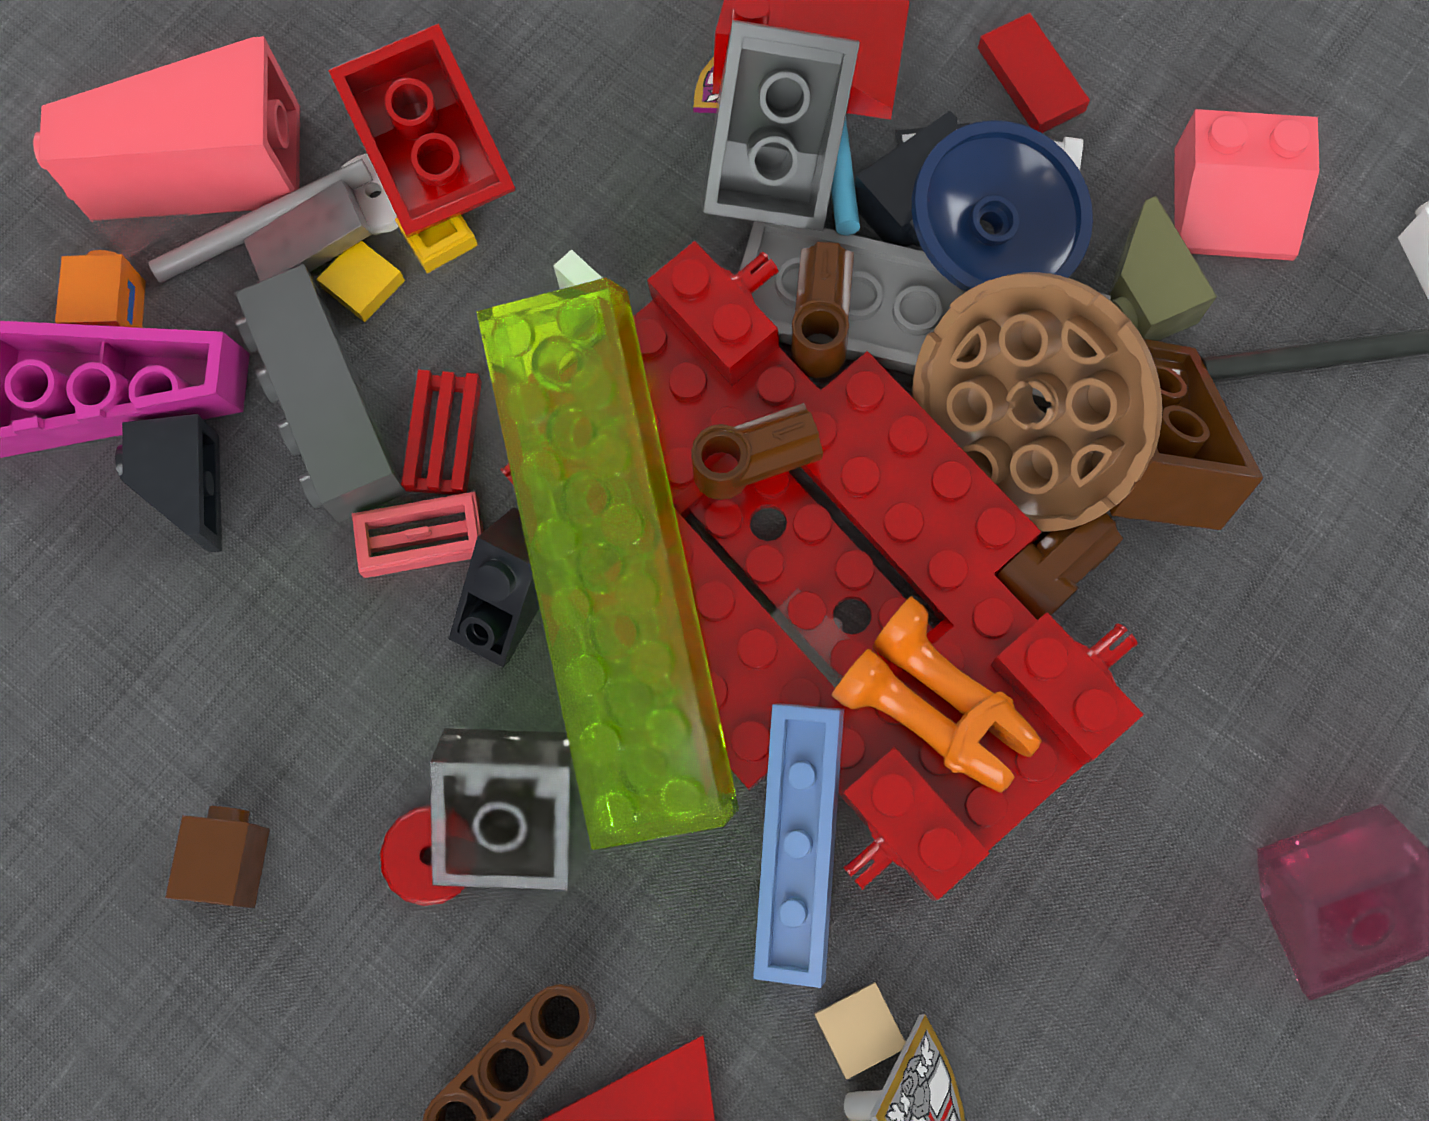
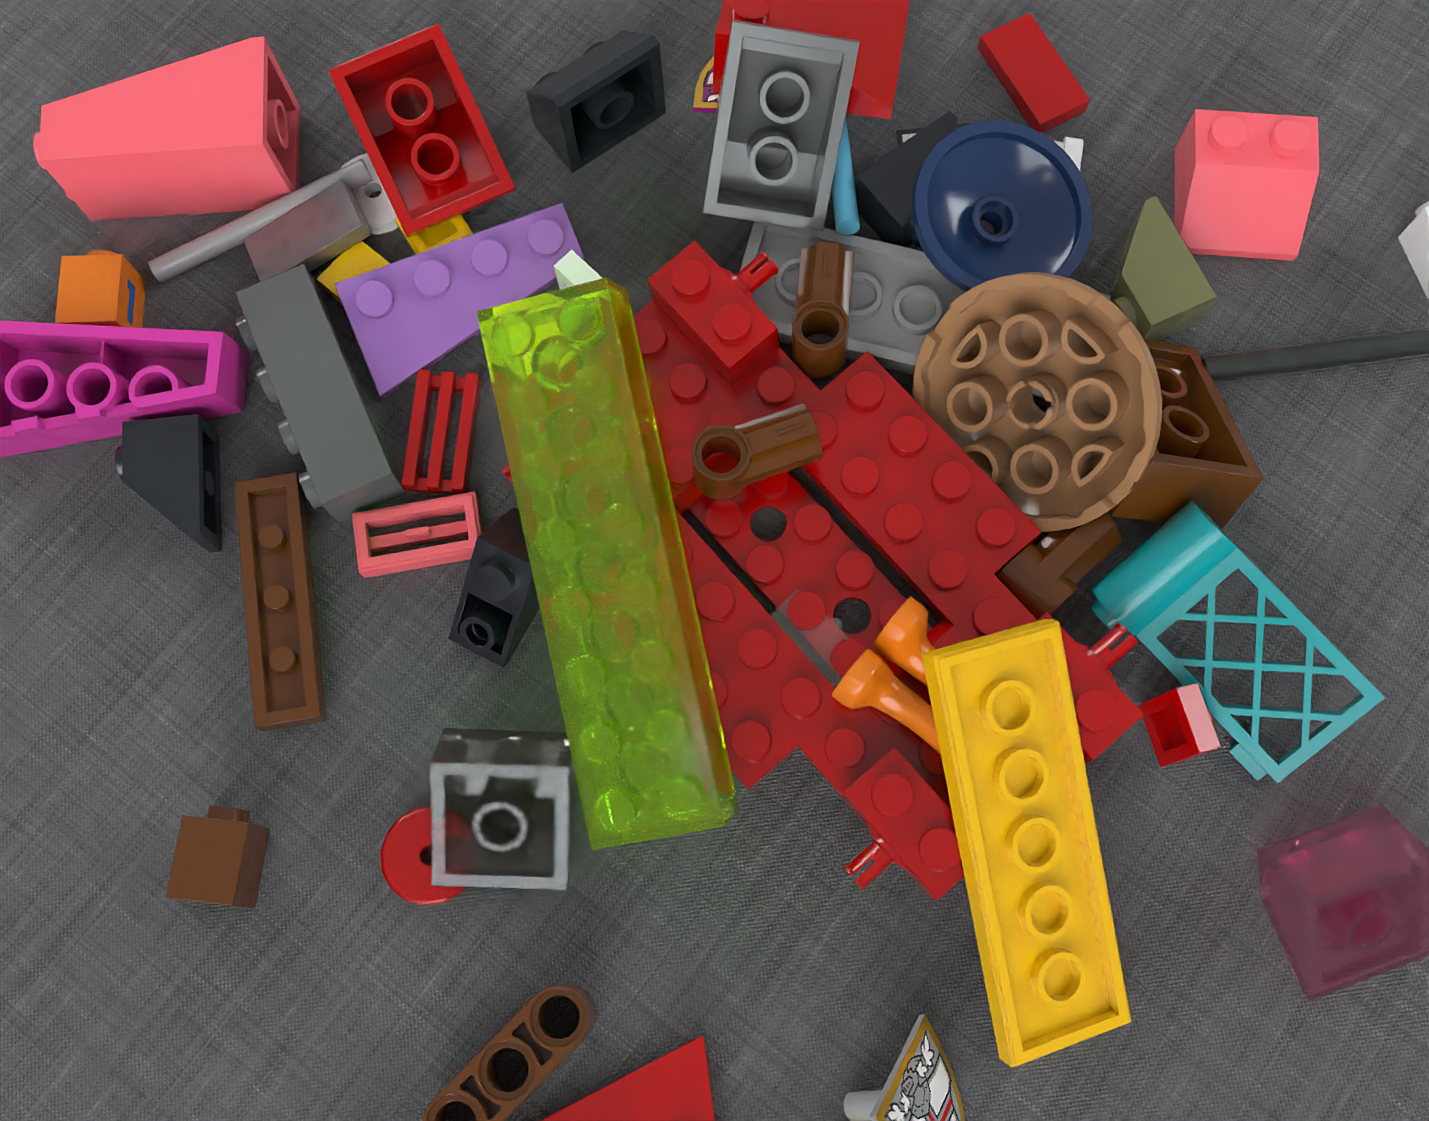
(279, 603): none -> reddish brown plate
(429, 302): none -> medium lavender wing
(600, 98): none -> black slope
(798, 844): medium blue plate -> none
(860, 1030): tan tile -> none
(1027, 839): none -> yellow tile
(1173, 574): none -> teal piece
(1179, 725): none -> red plate

